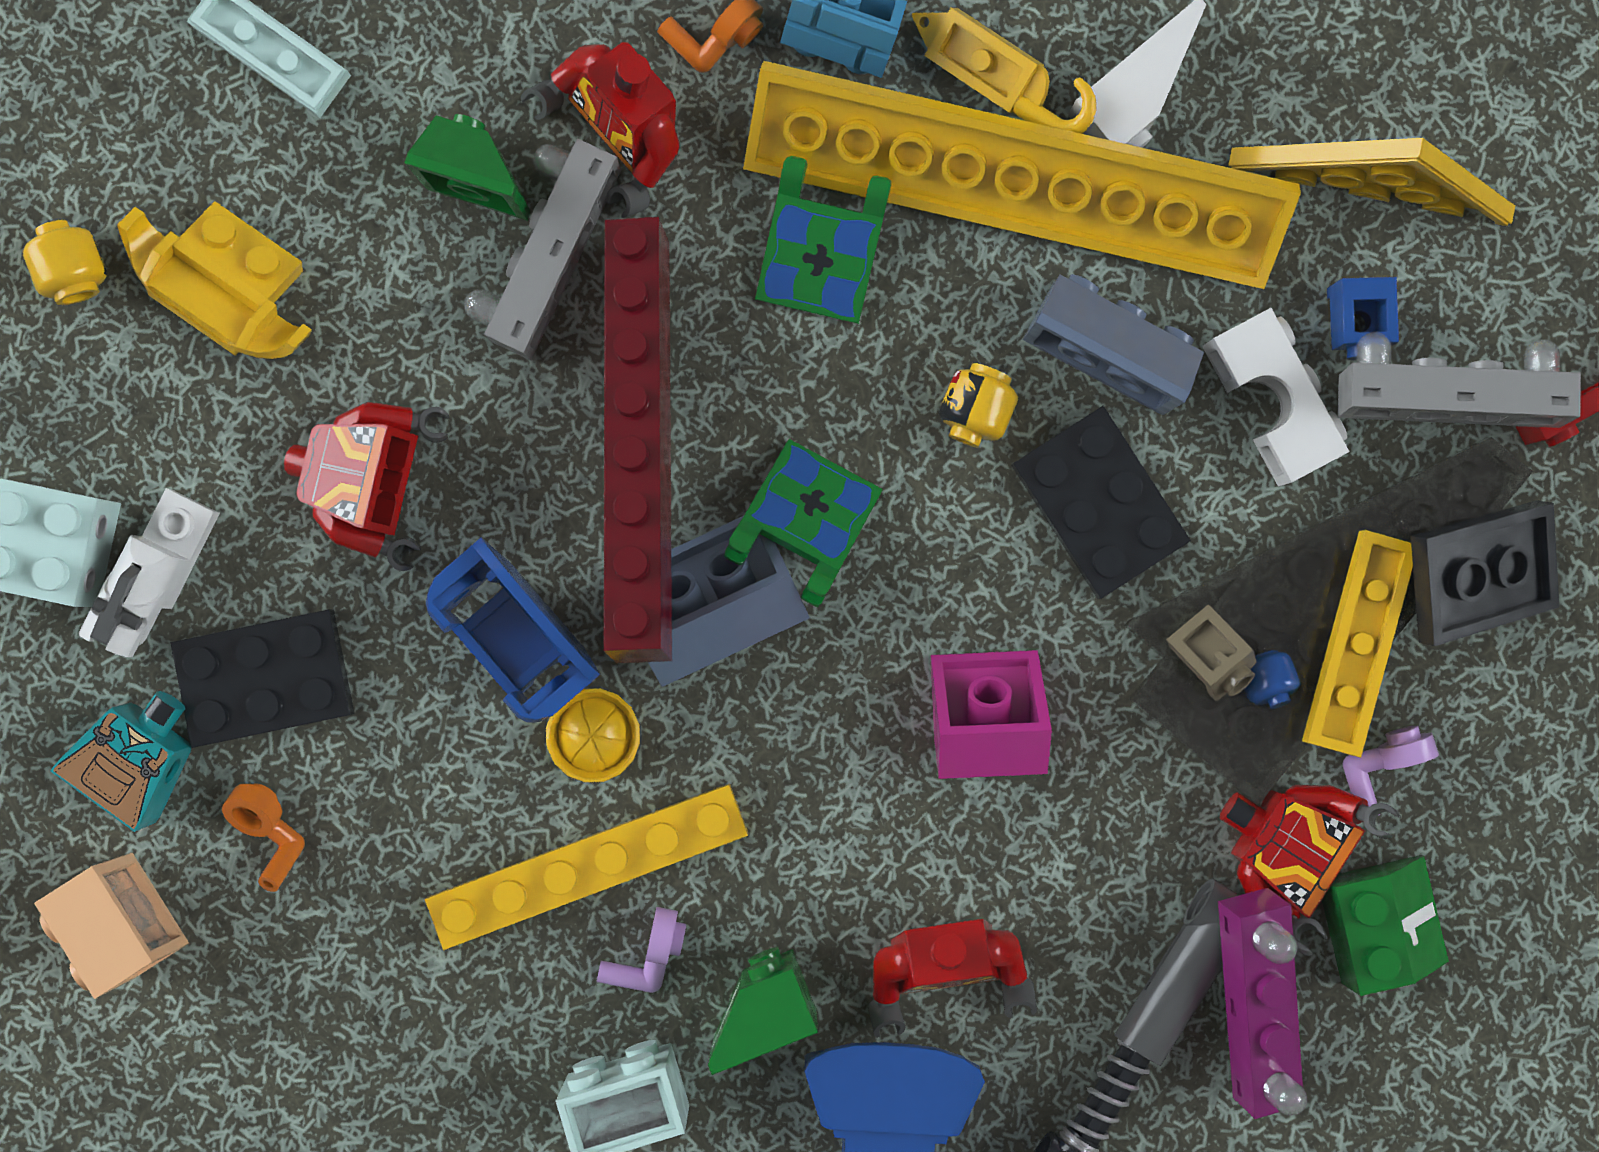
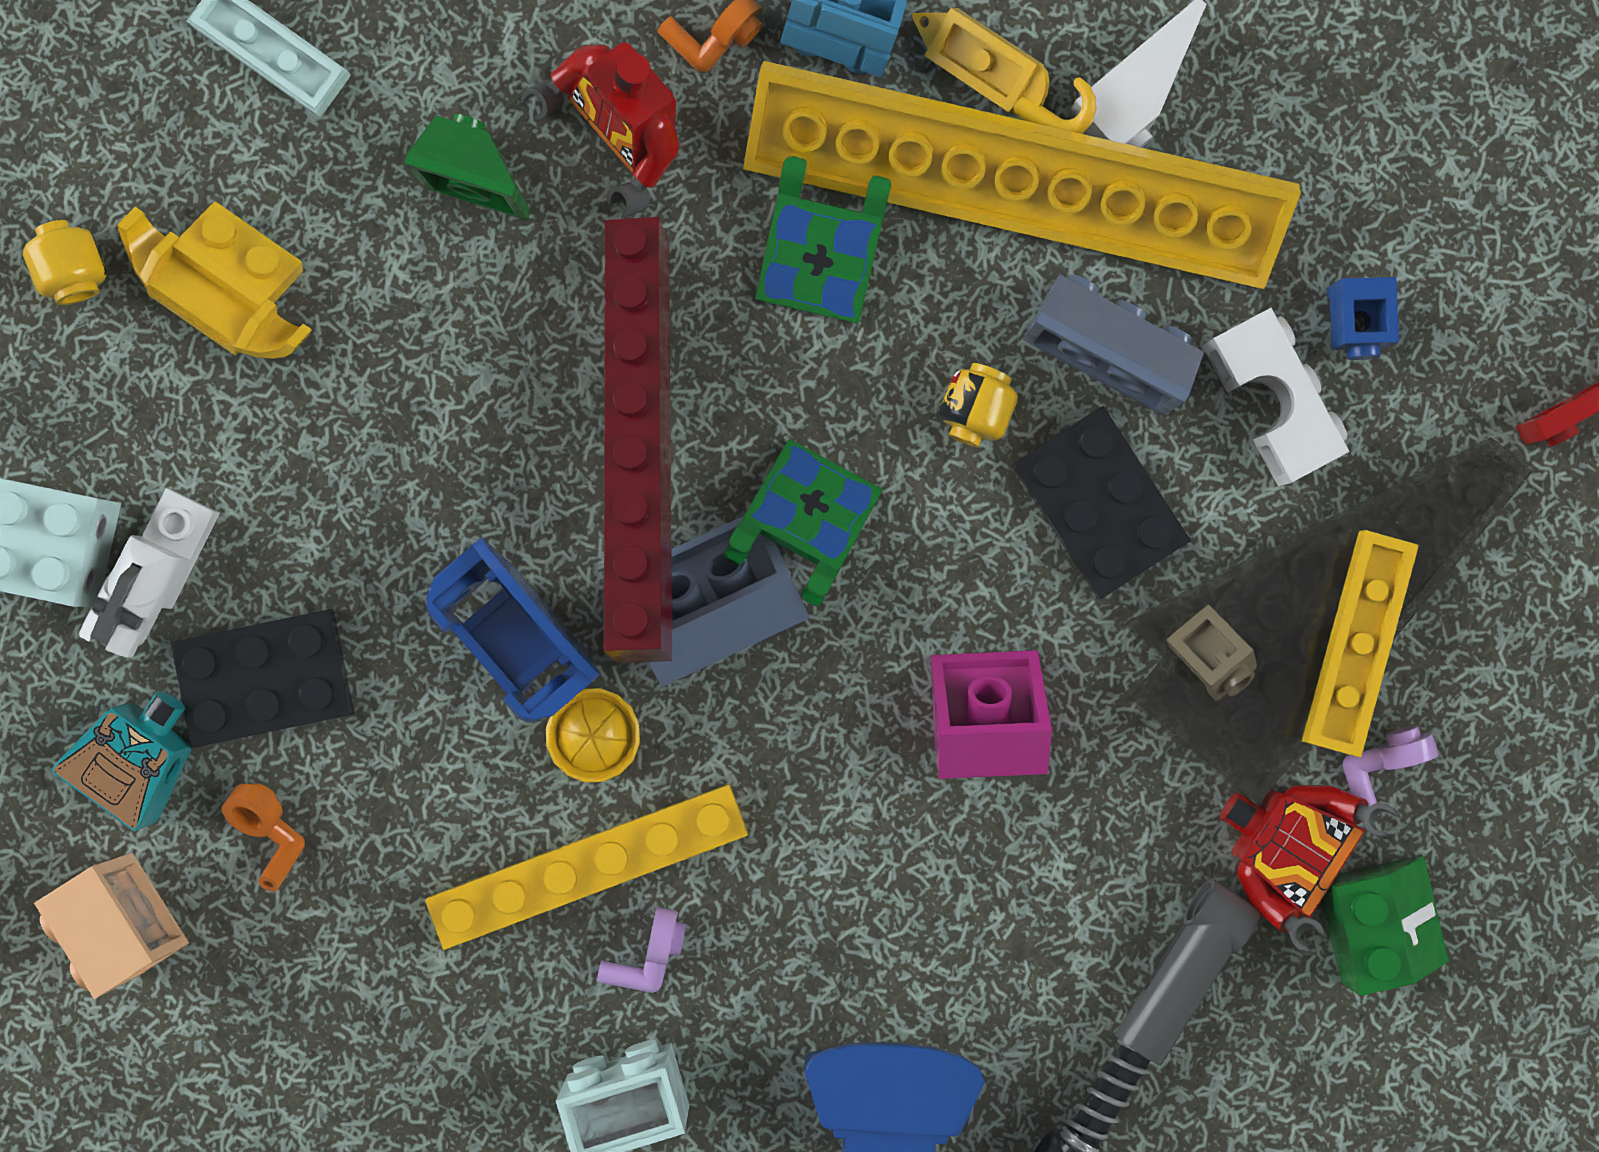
(359, 474): red torso -> none
(553, 250): light grey piece -> none
(764, 1012): green slope -> none
(943, 959): red torso -> none
(1262, 1003): magenta piece -> none
(1273, 679): blue piece -> none
(1376, 168): yellow tile -> none
(1462, 395): light grey piece -> none
(1485, 572): black plate -> none

